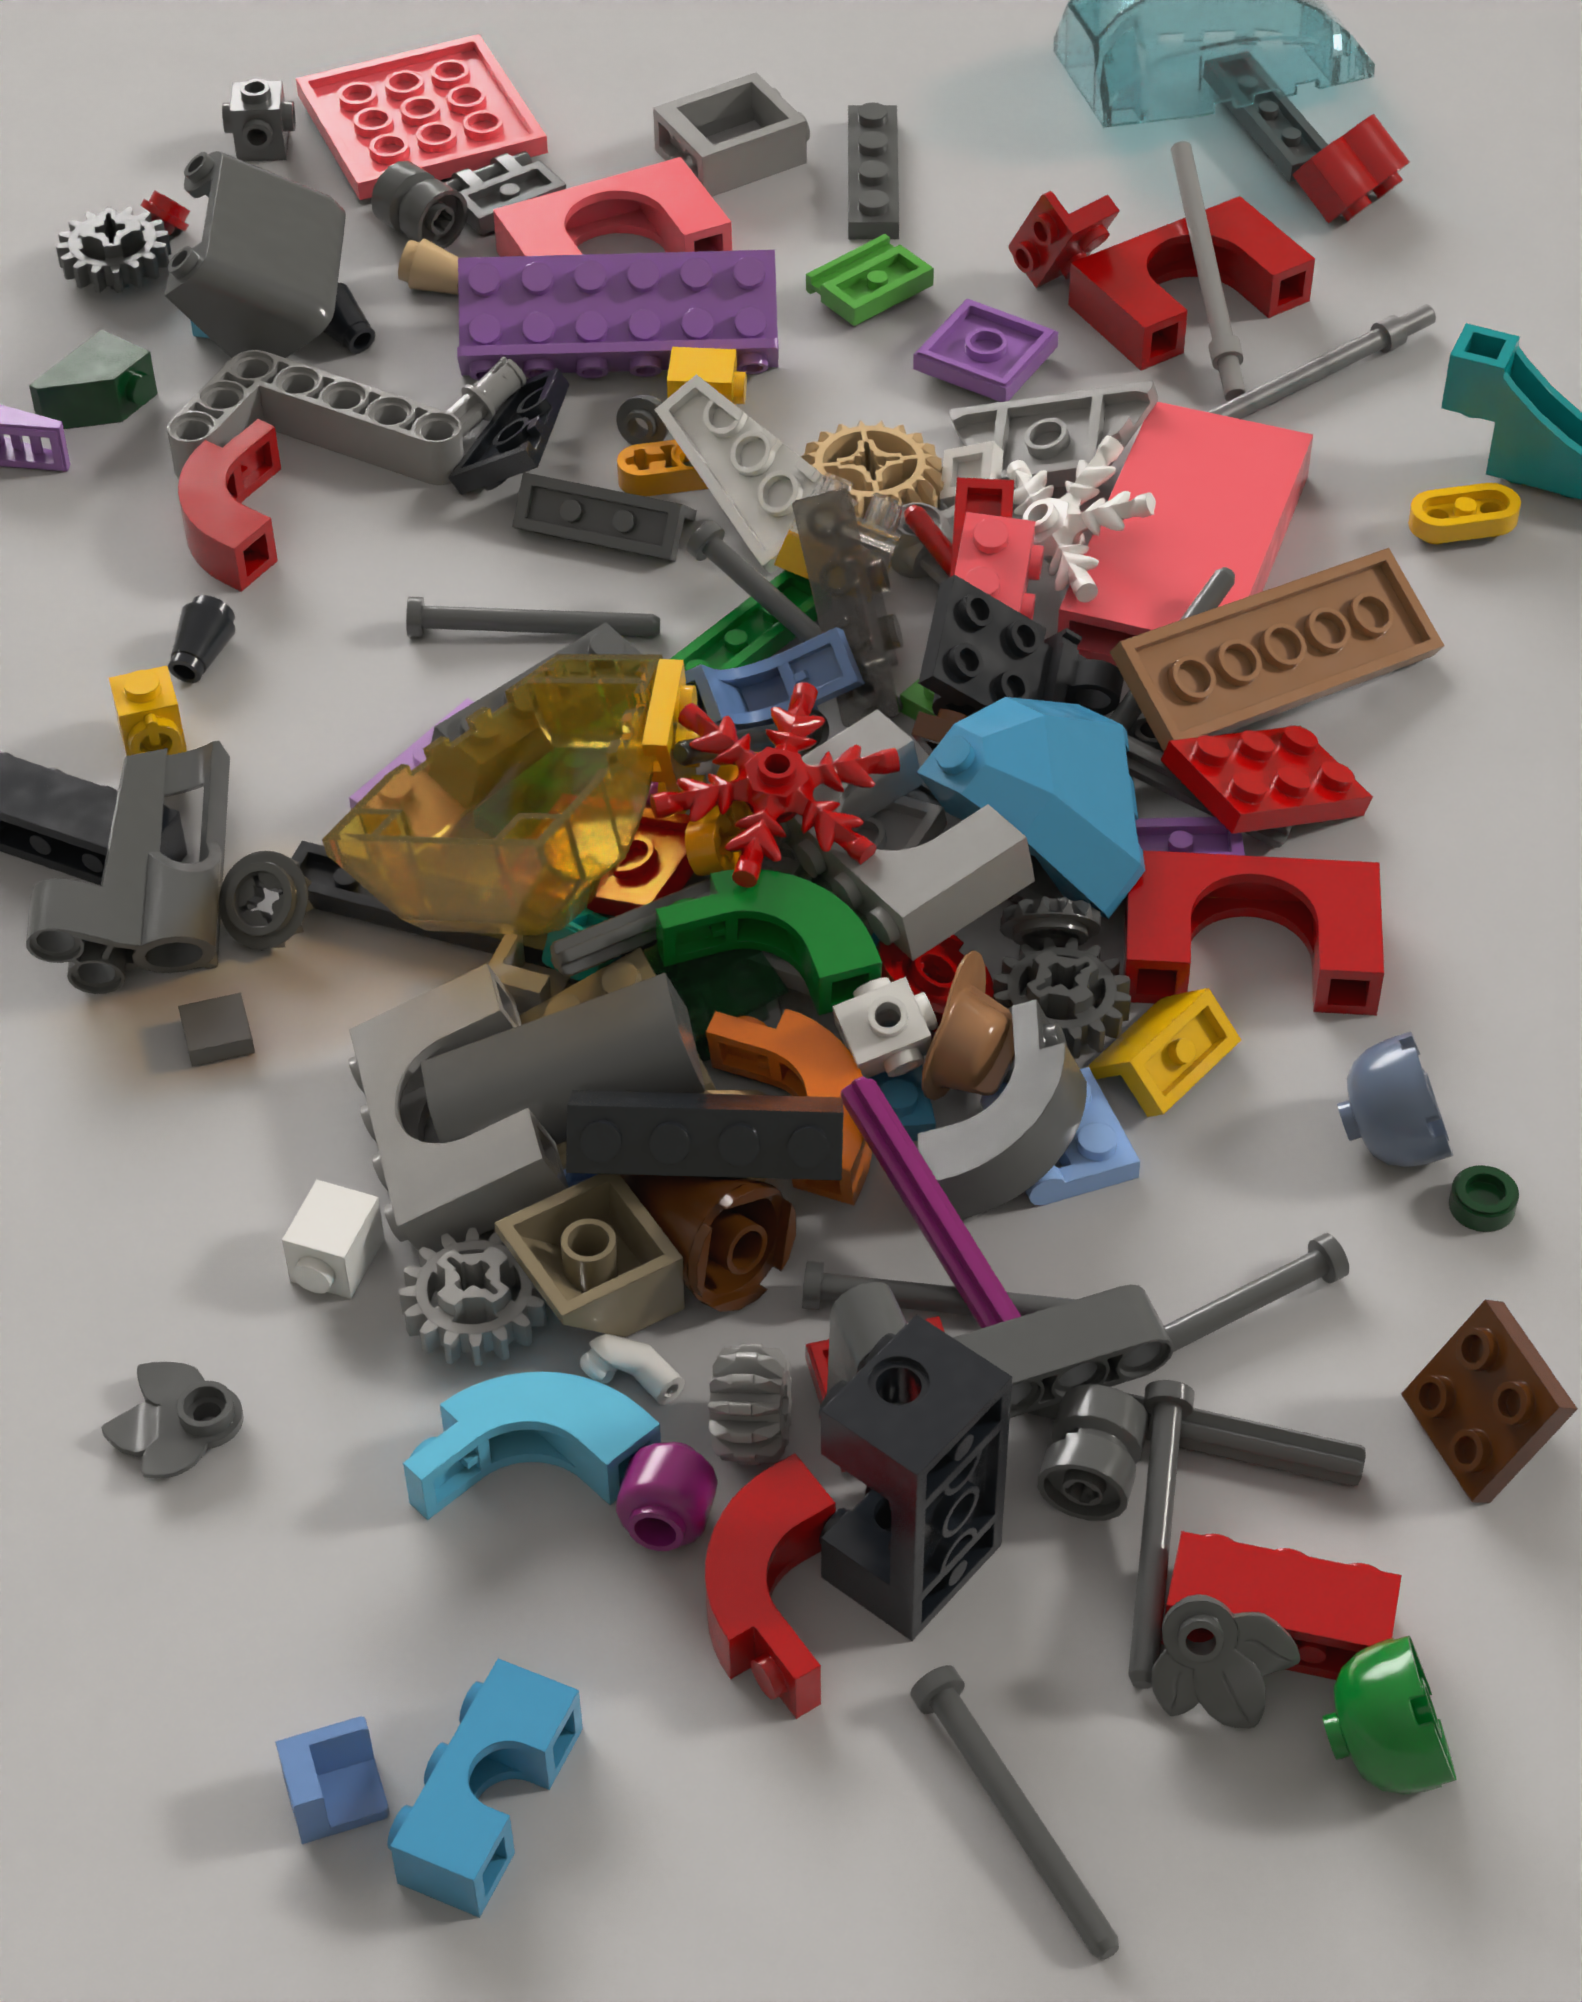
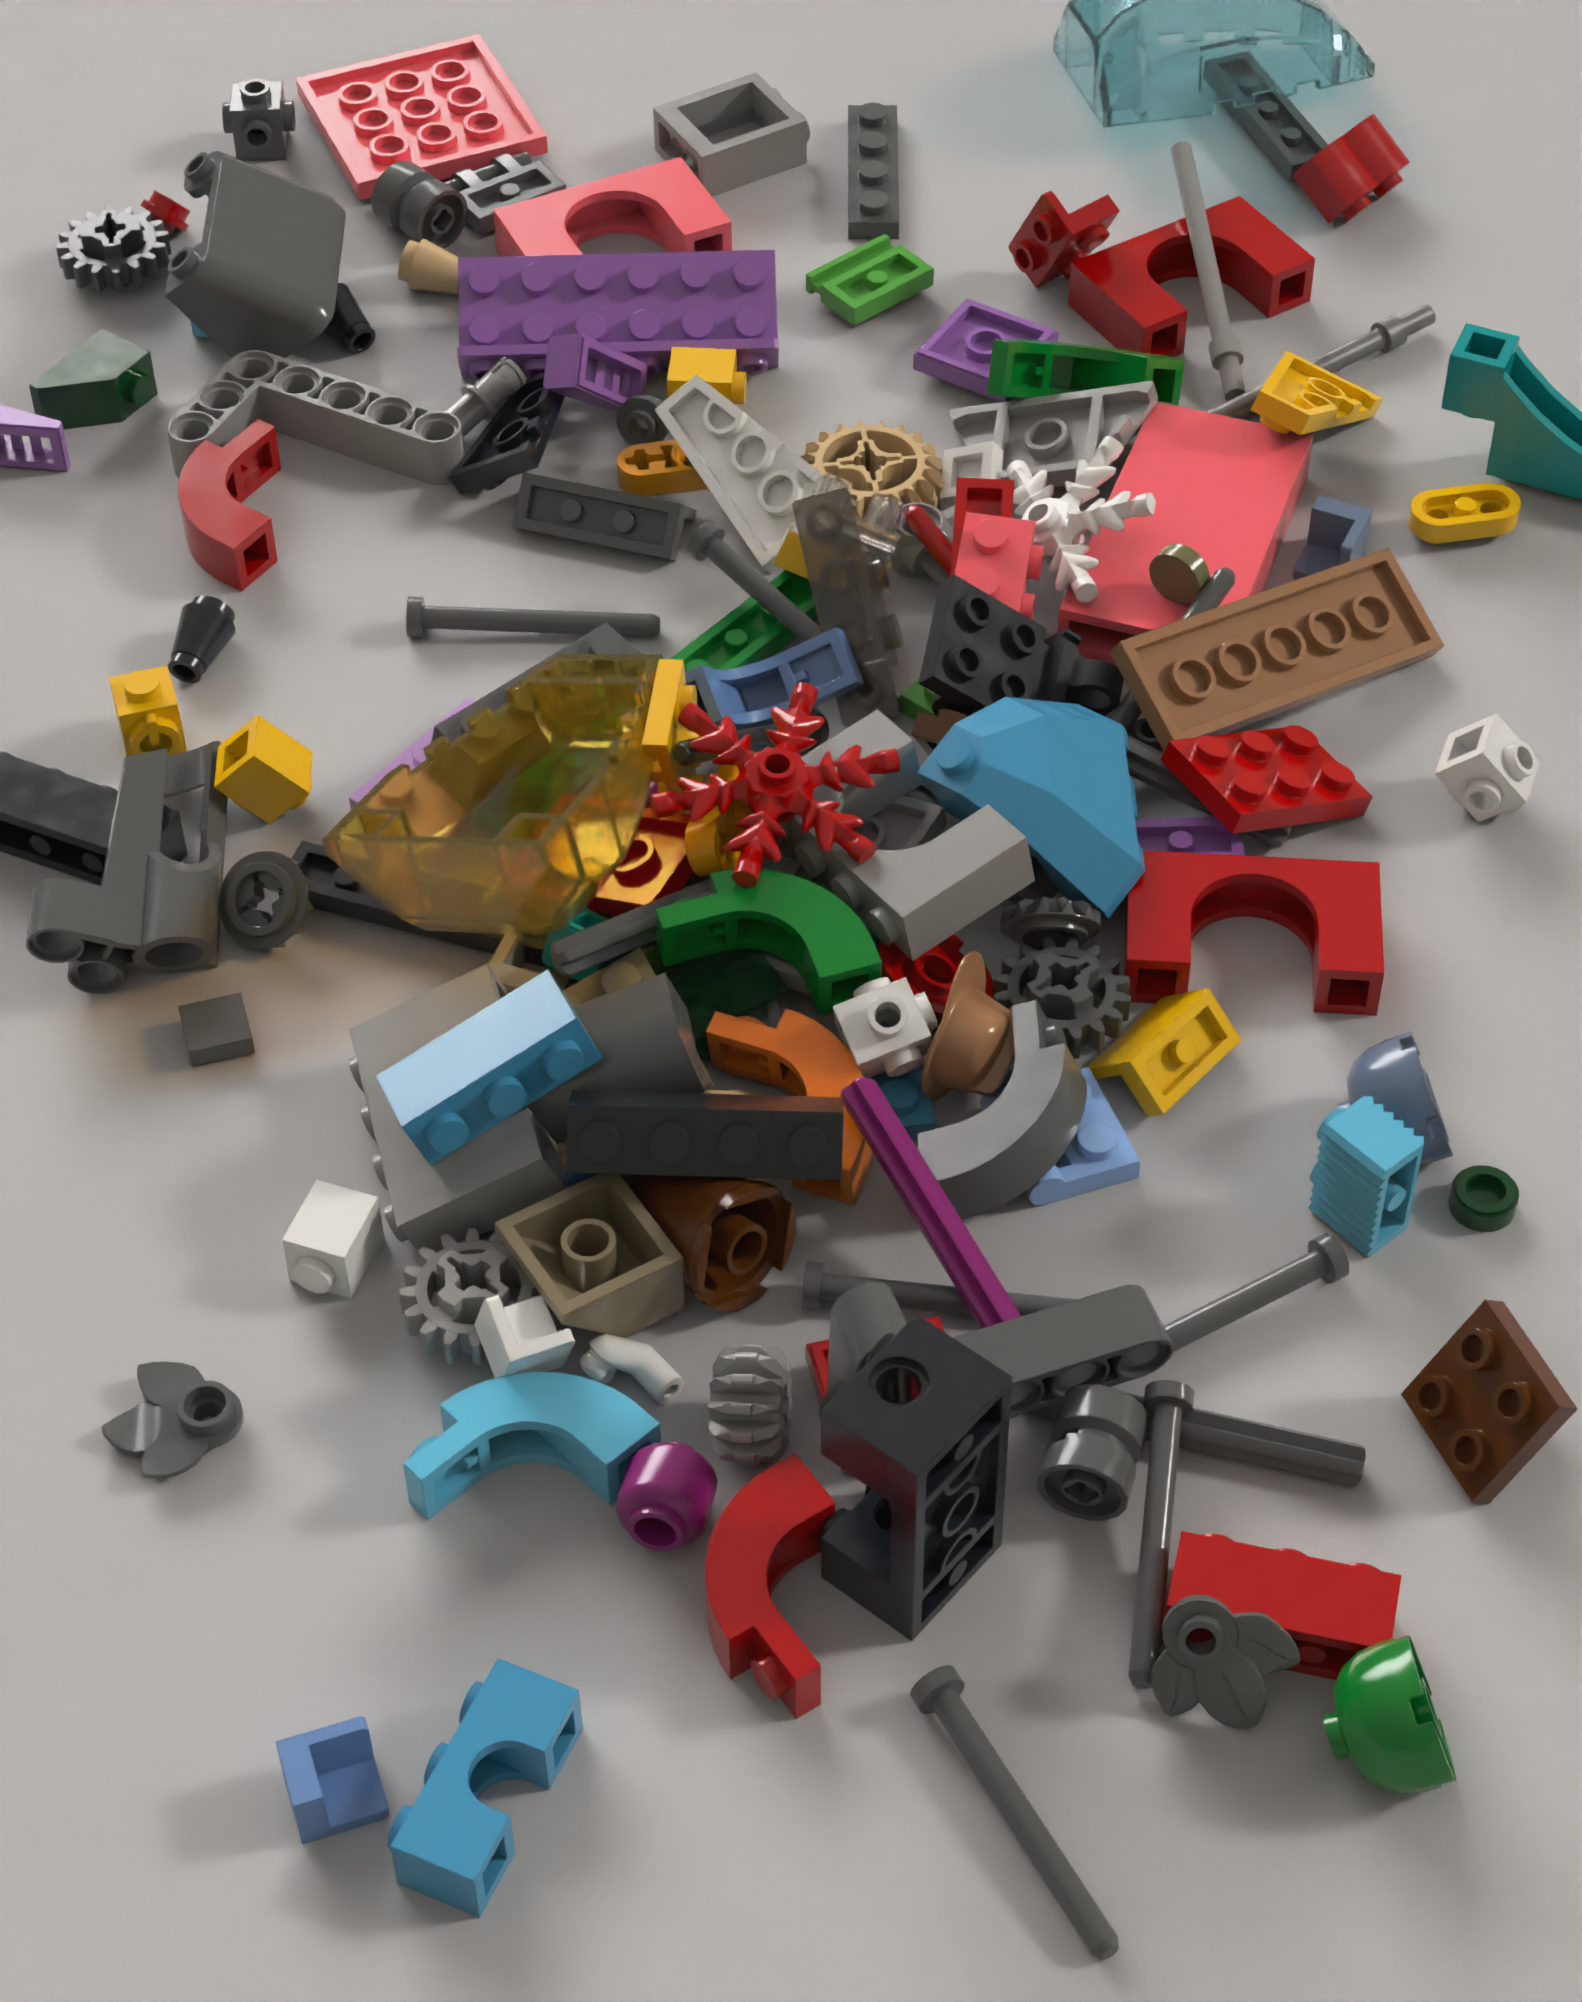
(263, 770): none -> yellow brick
(488, 1067): none -> brick
(521, 1337): none -> white panel
(592, 371): none -> medium lavender slope
(1048, 368): none -> green arch
(1179, 573): none -> olive tile
(1310, 398): none -> yellow wing
(1335, 536): none -> sand blue panel
(1365, 1174): none -> medium azure brick
(1487, 768): none -> white brick

